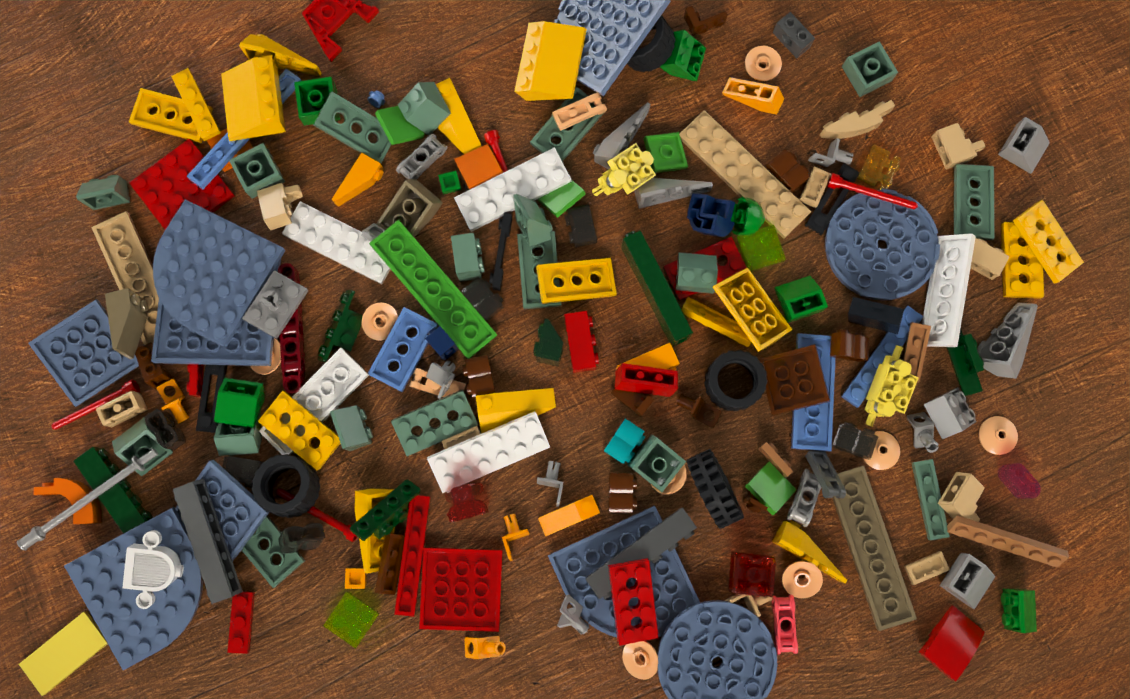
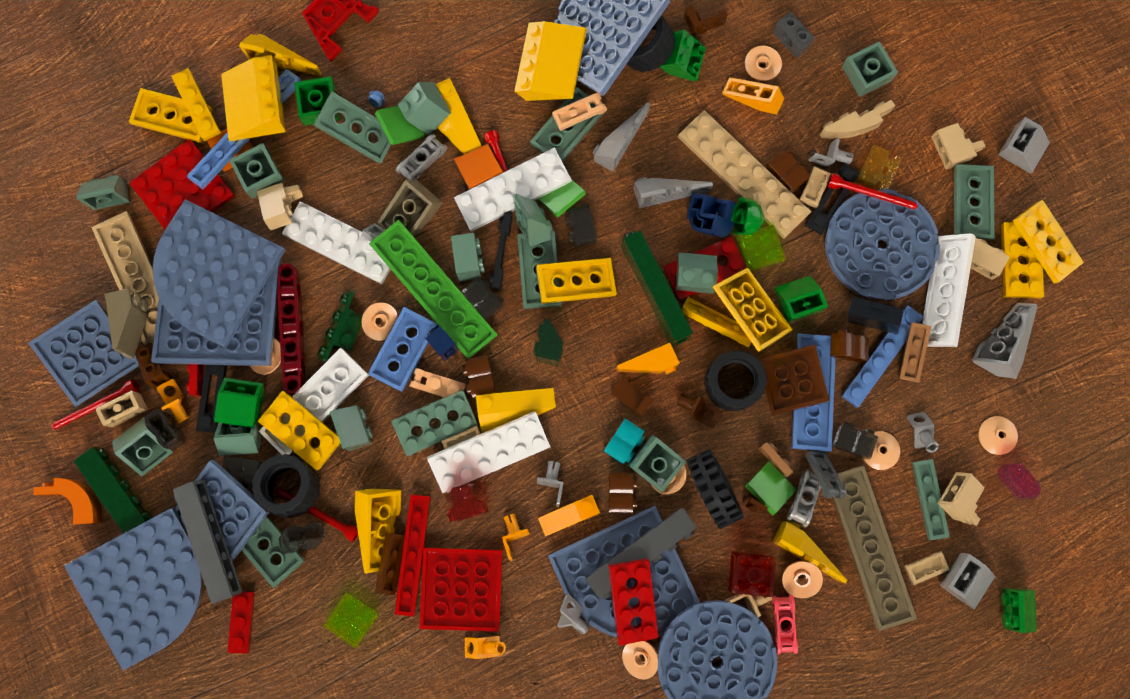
(39, 533): light grey bar -> none
(63, 653): light yellow tile -> none
(150, 568): white piece -> none
(275, 304): light grey plate -> none
(355, 578): light orange plate -> none
(360, 178): light orange slope -> none
(386, 513): dark green bracket -> none
(442, 376): light grey bracket -> none
(449, 182): green plate -> none
(581, 341): red brick -> none
(626, 171): light yellow piece -> none
(646, 380): red brick -> none
(666, 152): bright green tile -> none
(890, 387): light yellow piece -> none
(950, 413): light grey slope -> none
(952, 643): red slope -> none
(967, 364): dark green bracket -> none
(1007, 541): medium nougat plate -> none

